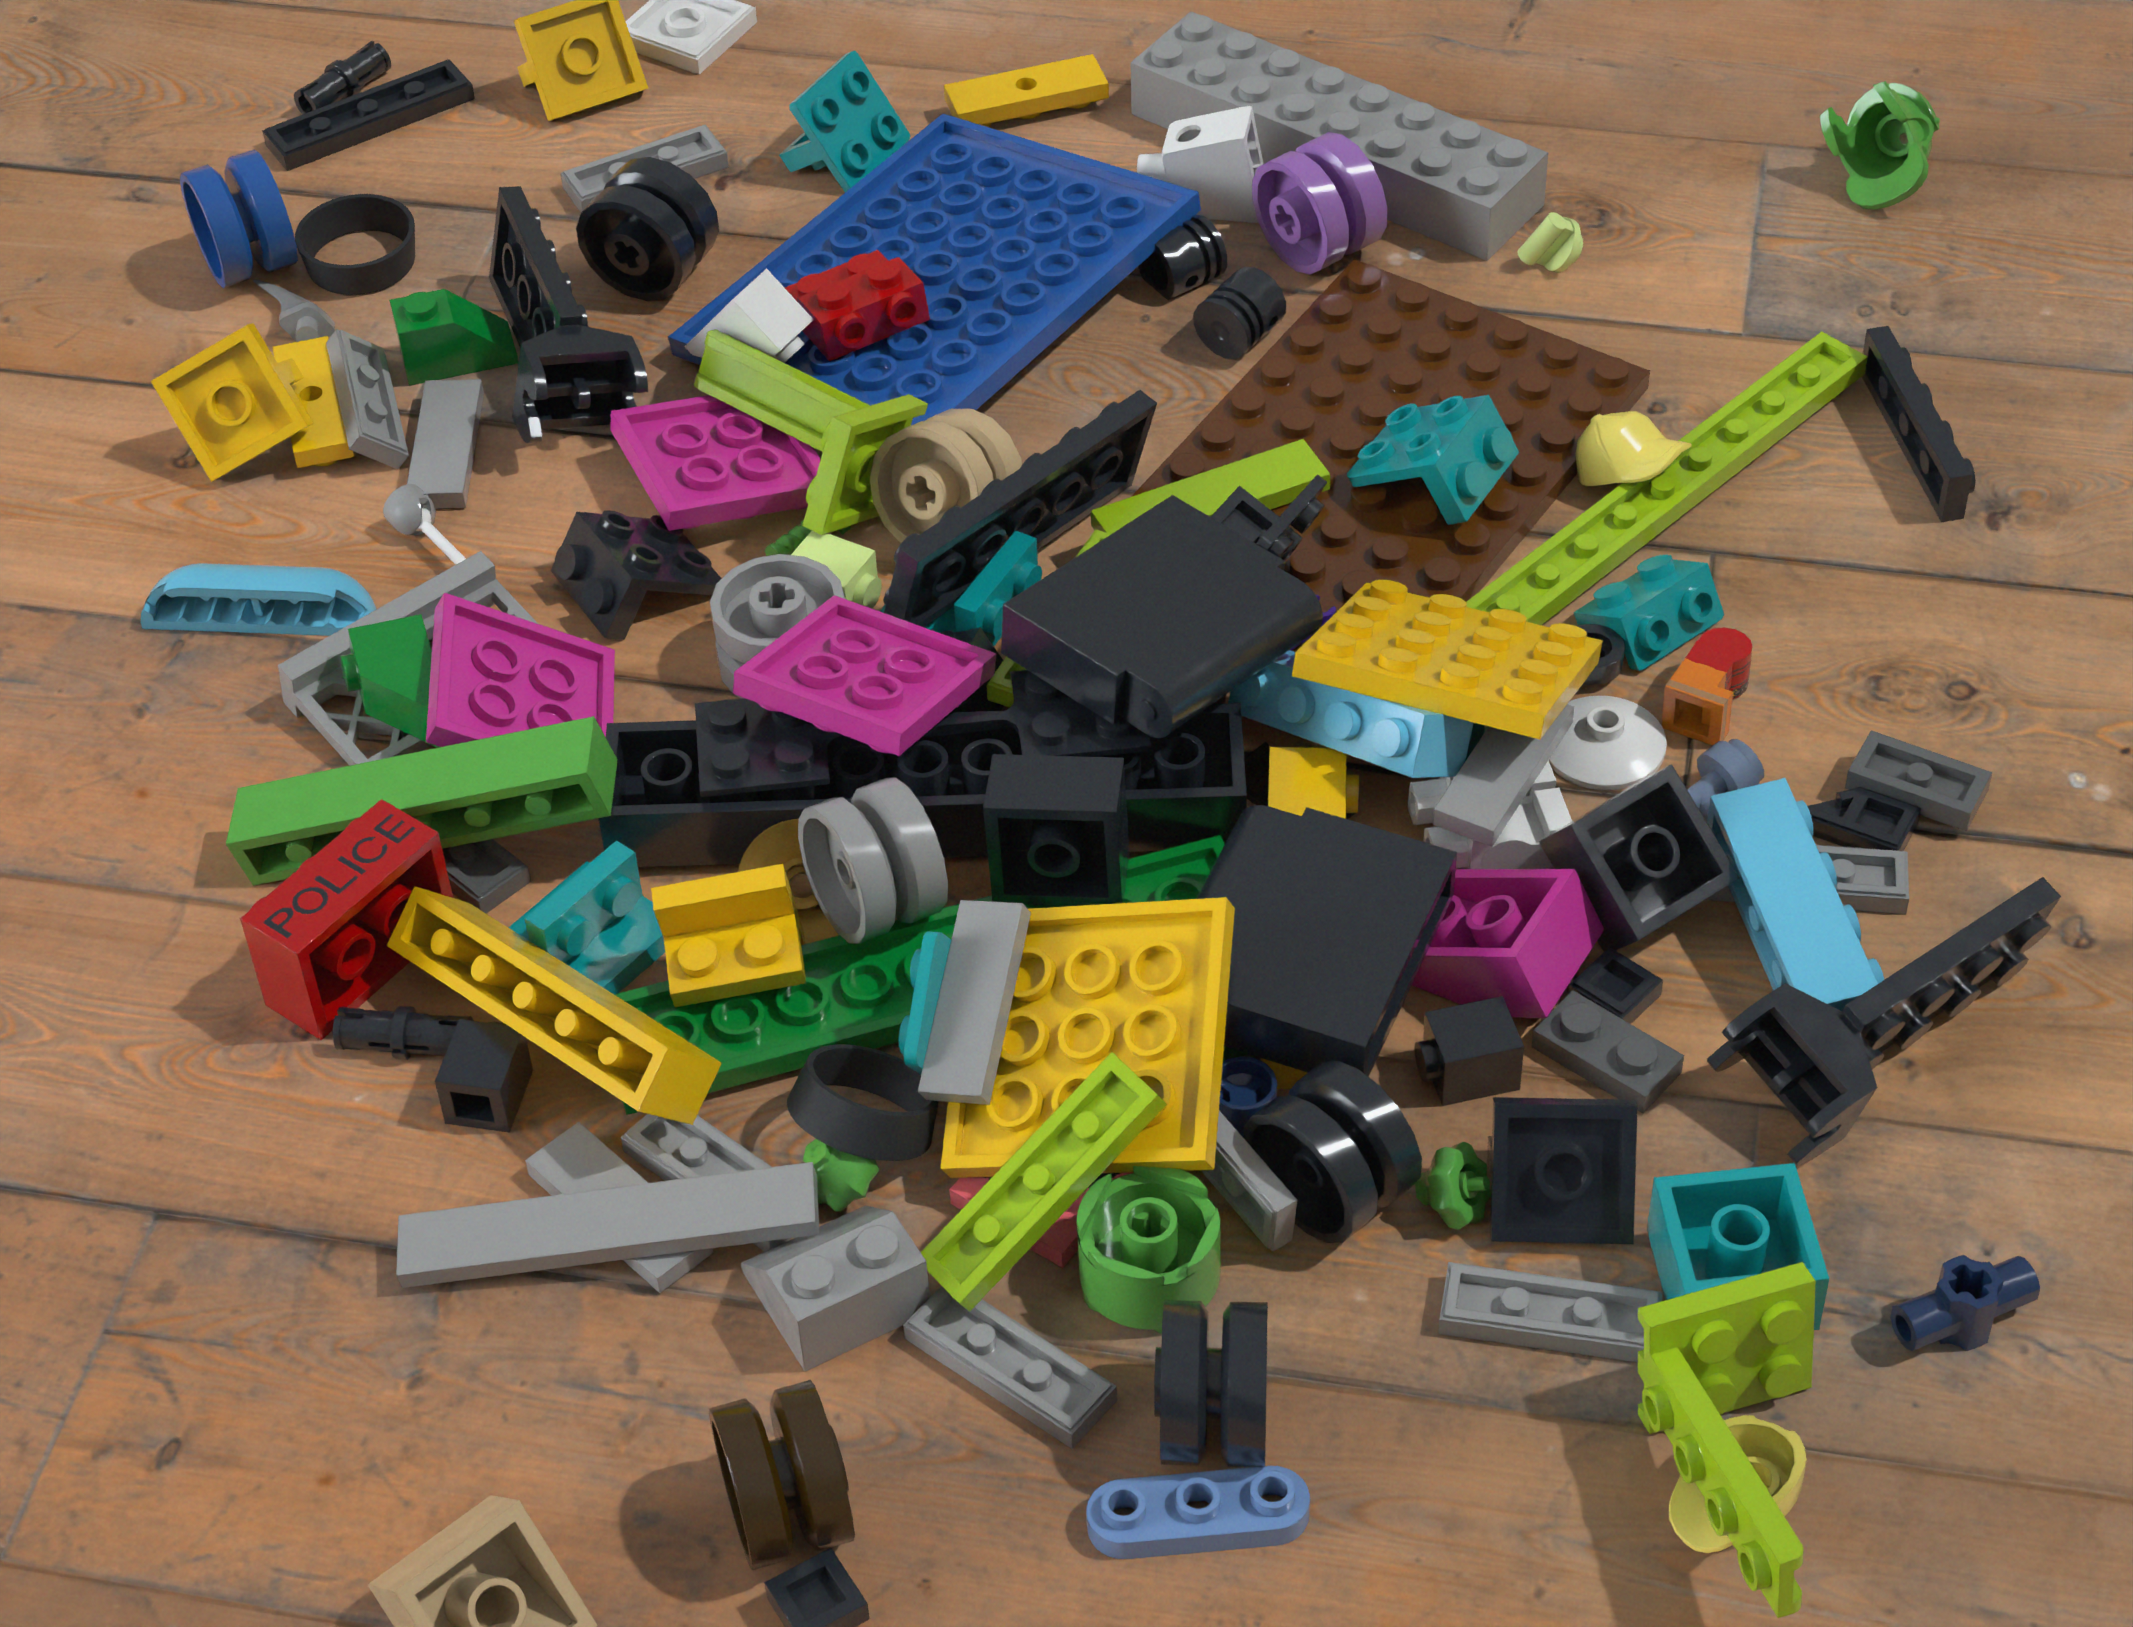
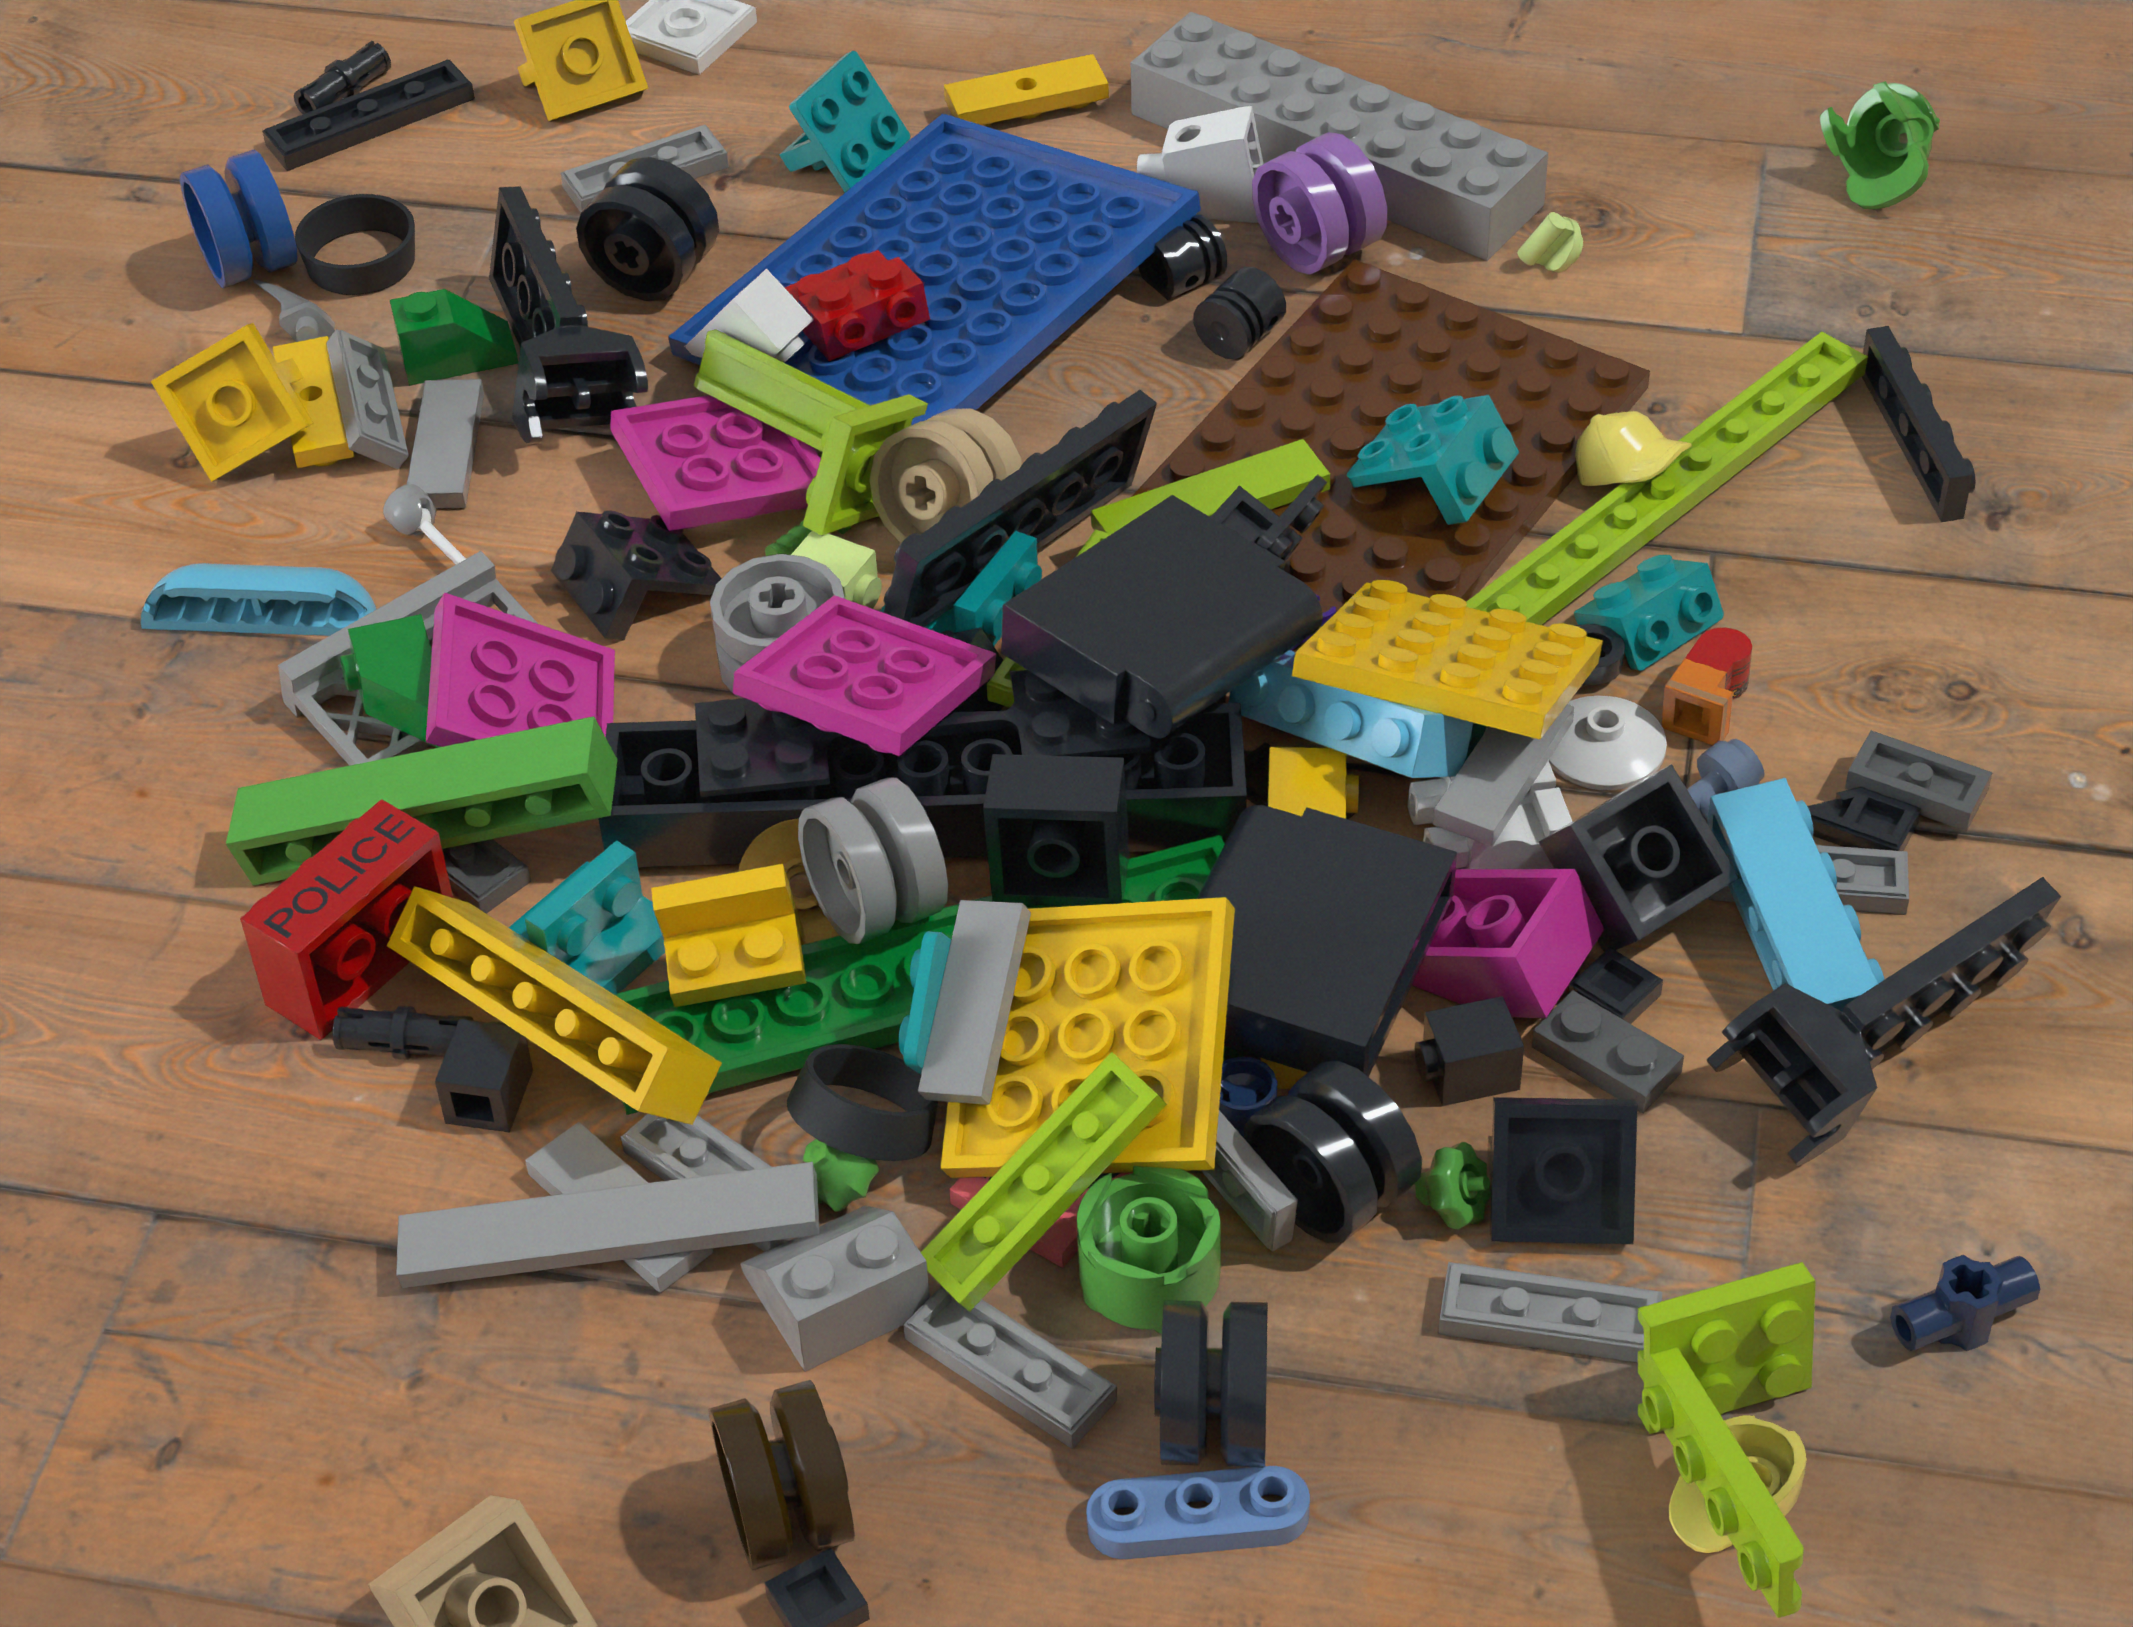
(1731, 1228): teal brick -> none

